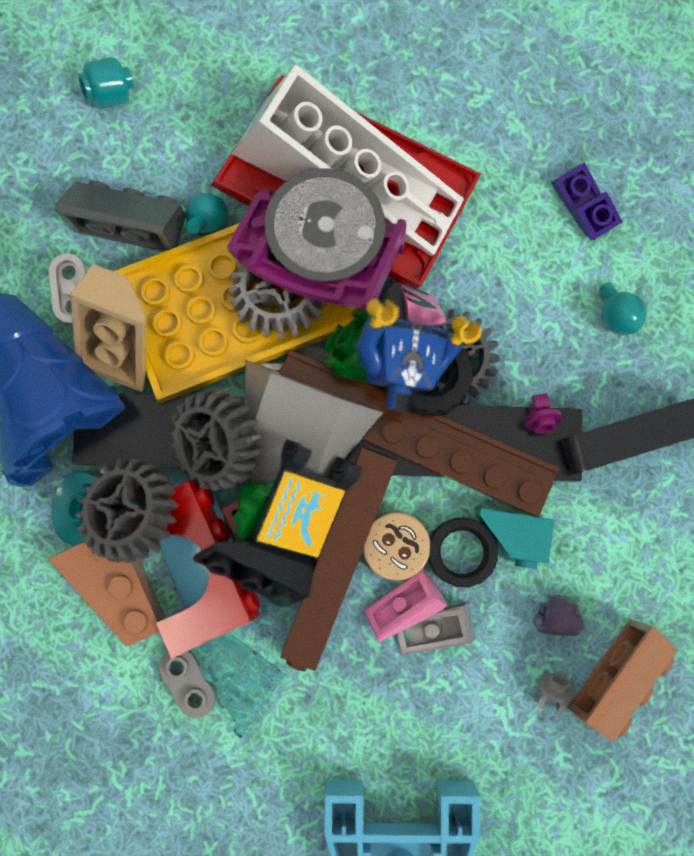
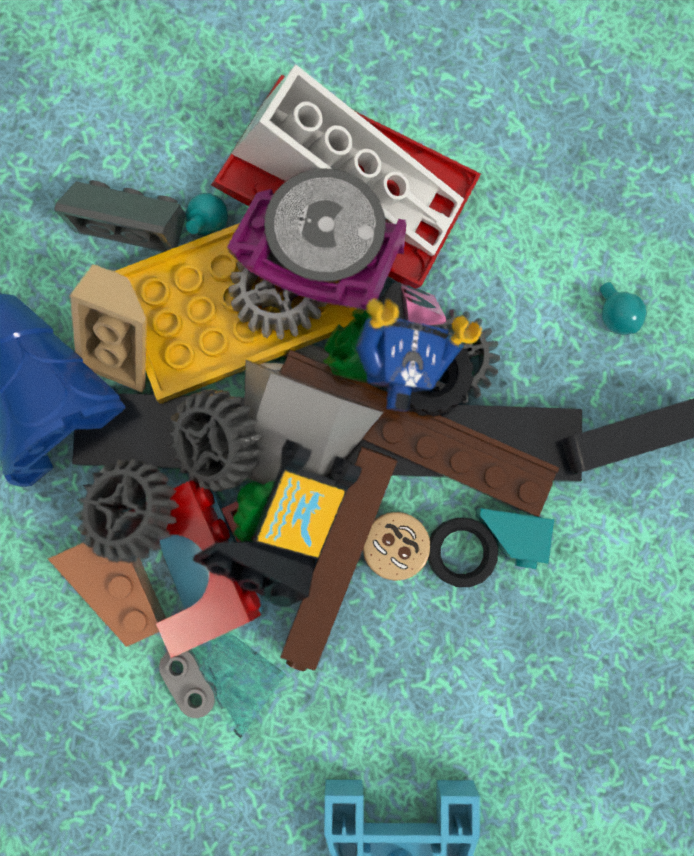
(62, 287): white plate -> none
(66, 506): teal dish -> none
(105, 82): teal head -> none
(405, 606): bright pink slope -> none
(444, 629): light grey slope -> none
(541, 417): magenta plate -> none
(555, 688): light grey plate -> none
(559, 617): cone -> none
(587, 205): dark purple slope -> none
(623, 679): nougat slope -> none

